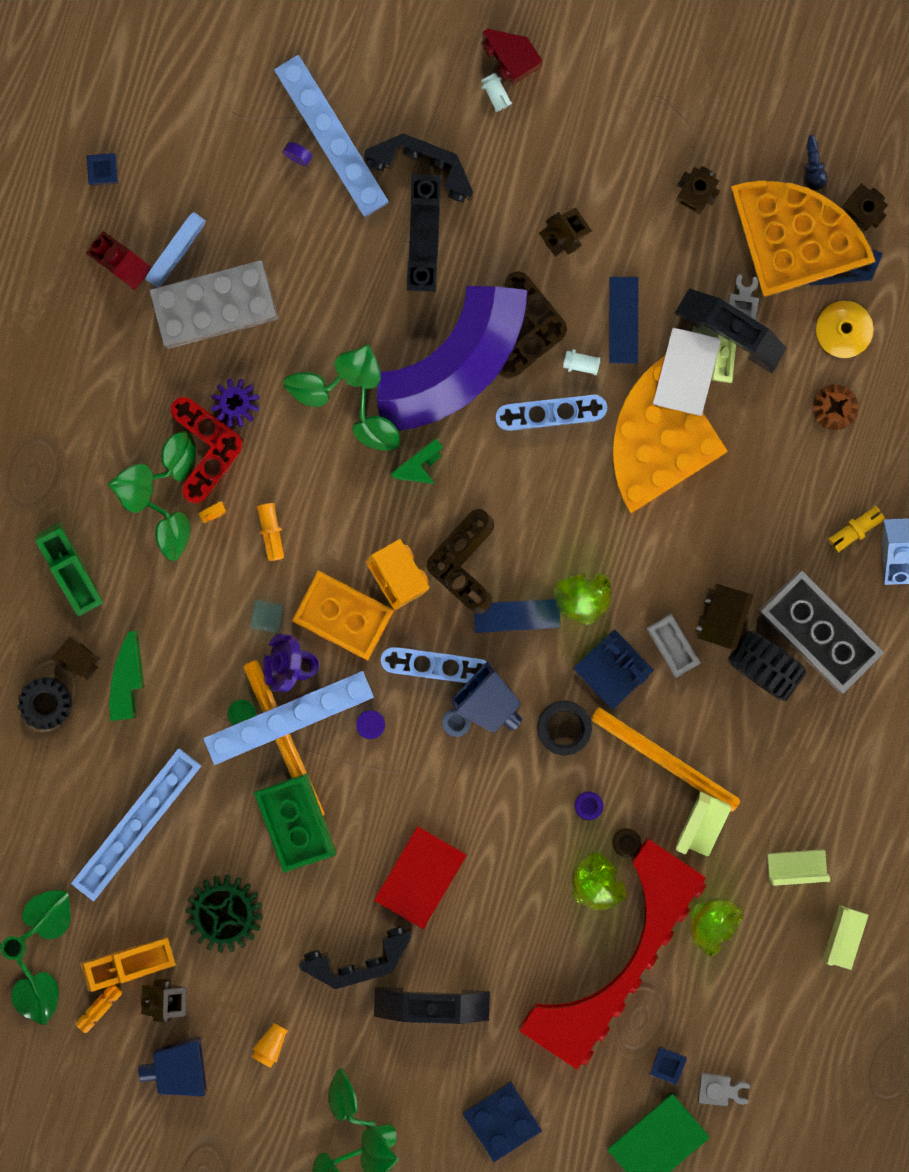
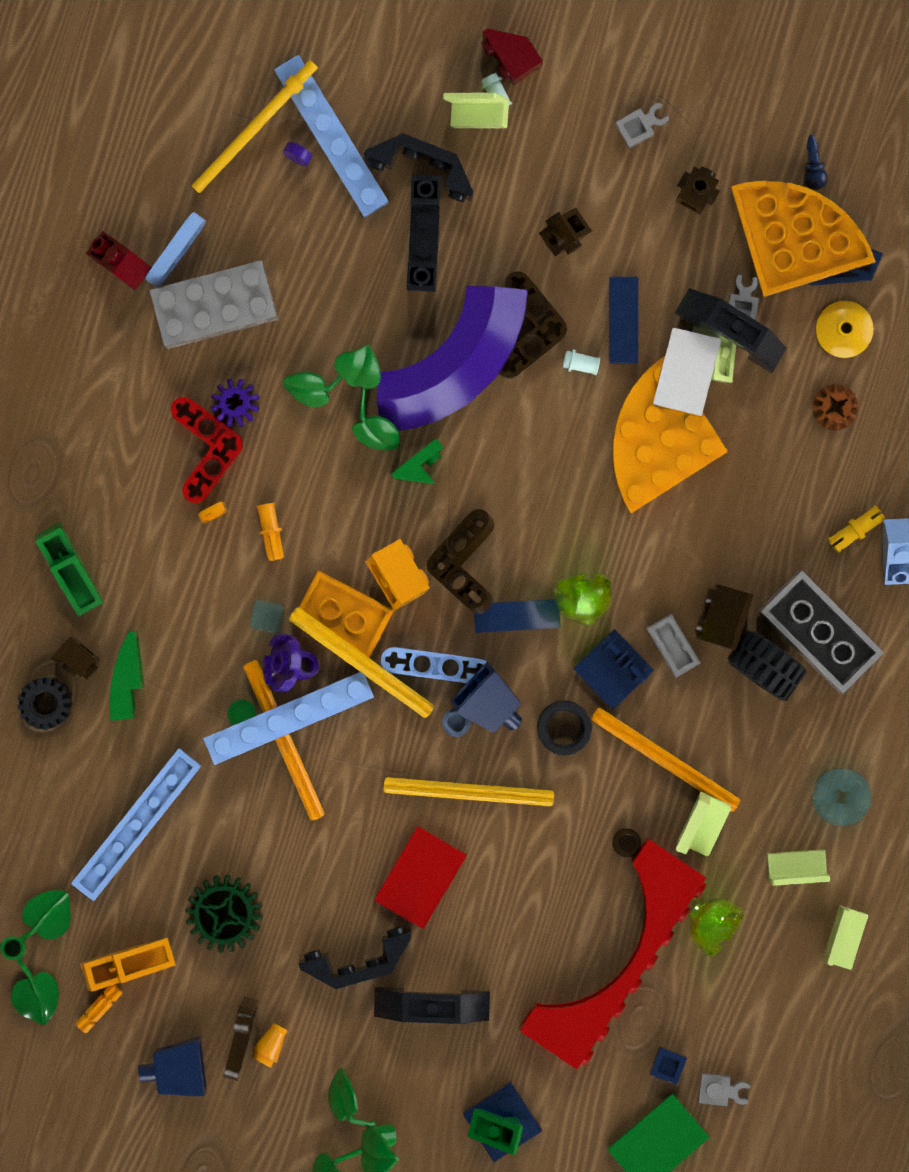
(102, 169): dark blue plate -> none
(134, 488): green plant -> none
(163, 1000): dark brown brick -> none
(242, 1029): none -> dark brown beam
(292, 86): none -> yellow bar
(295, 823): green tile -> none
(361, 662): none -> yellow axle
(370, 724): dark purple tile -> none
(468, 791): none -> yellow axle
(478, 110): none -> yellowish green panel
(495, 1130): none -> green slope
(551, 415): light blue beam -> none
(588, 805): dark purple tile -> none
(595, 883): clear neon green cylinder -> none
(637, 126): none -> light grey plate
(825, 793): none -> clear light blue plate
(872, 200): dark brown brick -> none

